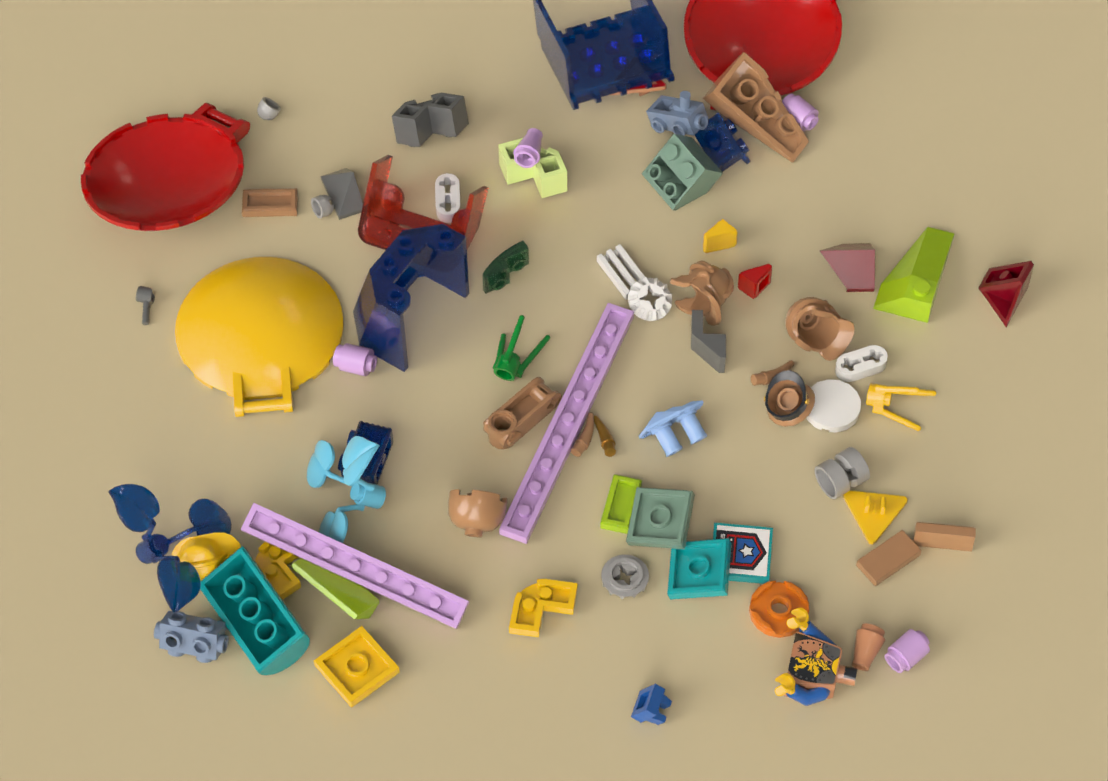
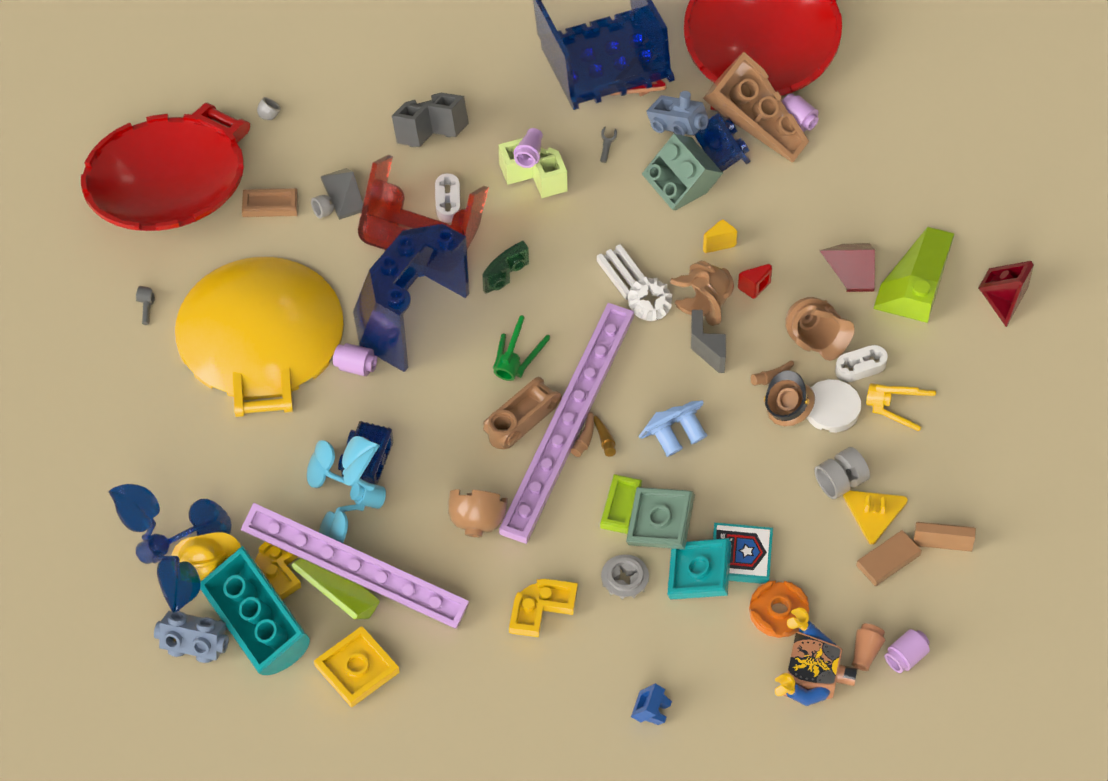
(606, 145): none -> dark grey hand

